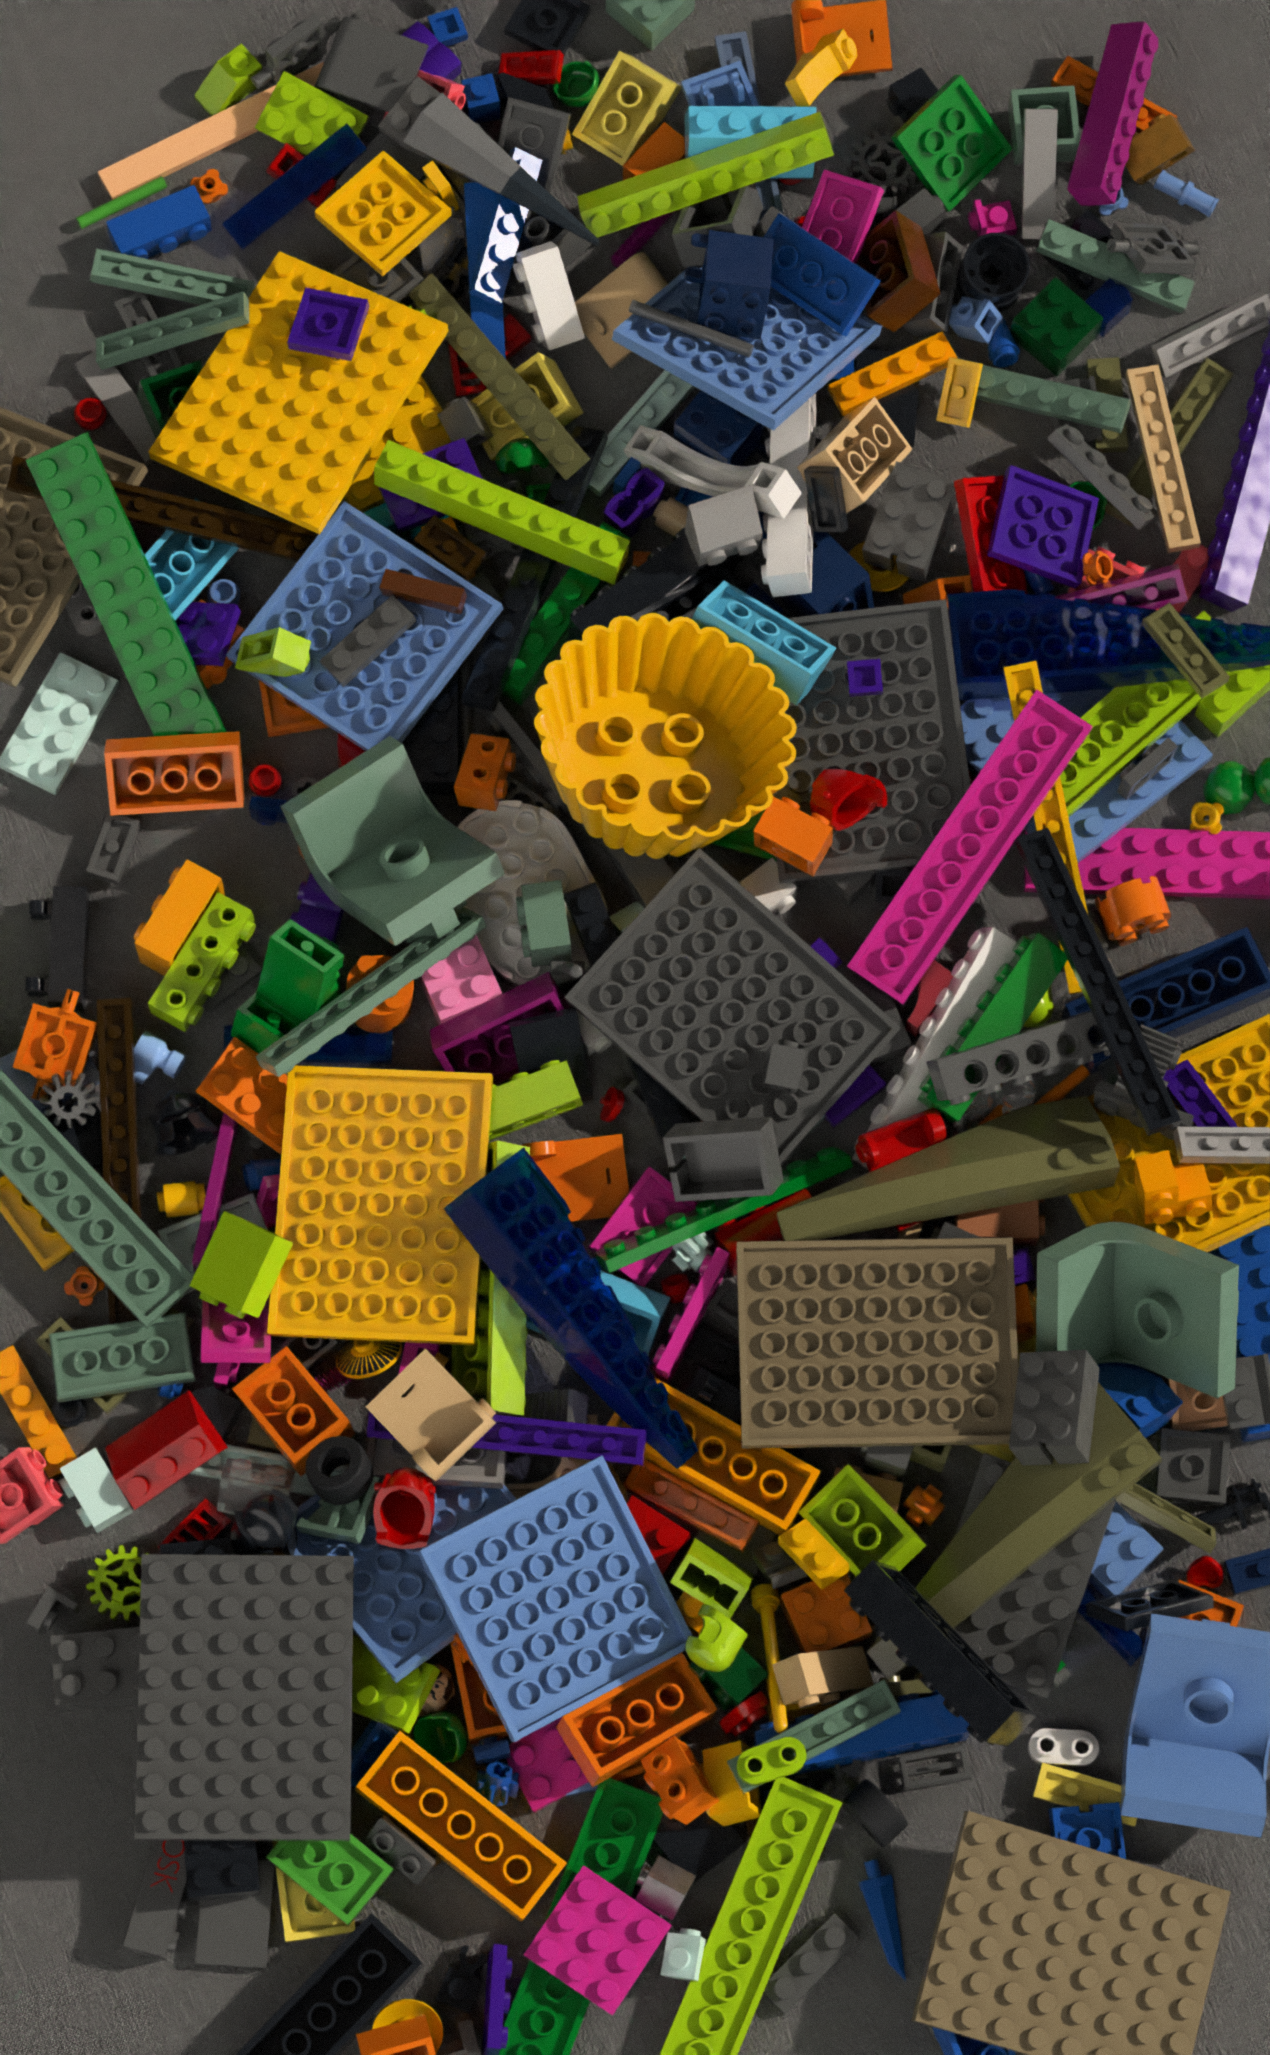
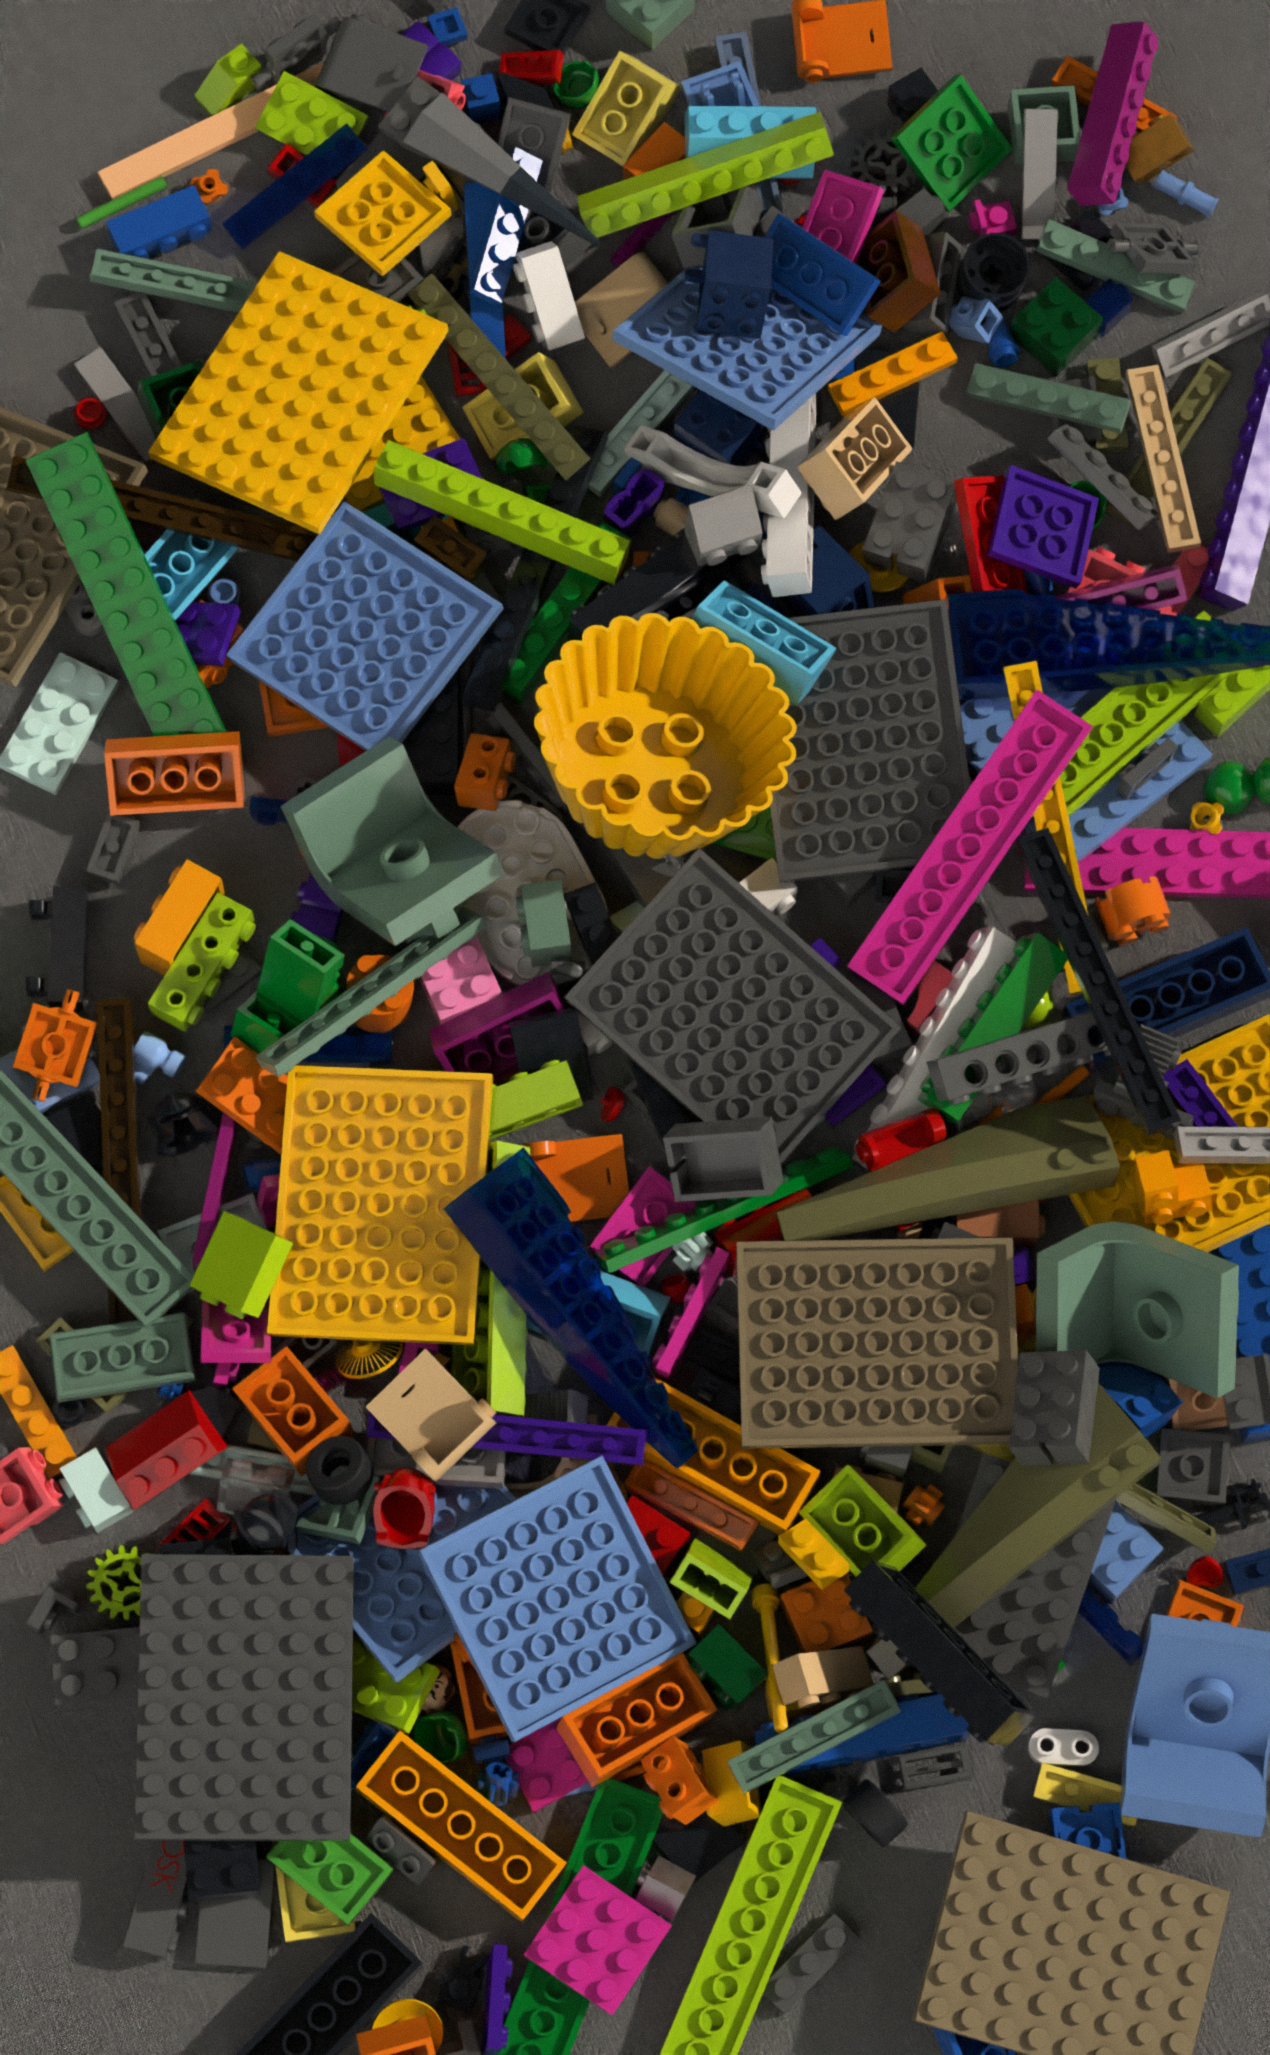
(57, 1092): dark grey gear -> none
(82, 1276): orange plate -> none
(172, 330): sand green plate -> none
(181, 1199): yellow brick -> none
(265, 780): red plate -> none
(274, 653): lime slope -> none
(328, 324): dark purple plate -> none
(367, 640): dark grey plate -> none
(423, 591): reddish brown piece -> none
(465, 420): dark grey brick -> none
(683, 1955): light aqua bracket -> none
(691, 328): dark grey bar -> none
(717, 1641): lime helmet -> none
(744, 1715): red plate -> none
(772, 1762): lime plate -> none
(783, 1066): dark grey brick -> none
(793, 835): orange brick -> none
(820, 67): yellow slope -> none
(826, 499): black tile -> none
(846, 796): red helmet -> none
(864, 677): dark purple plate -> none
(881, 1904): blue bar -> none
(959, 392): yellow plate -> none
(1097, 567): orange plate -> none
(1134, 1608): black tile -> none
(1185, 650): olive tile -> none

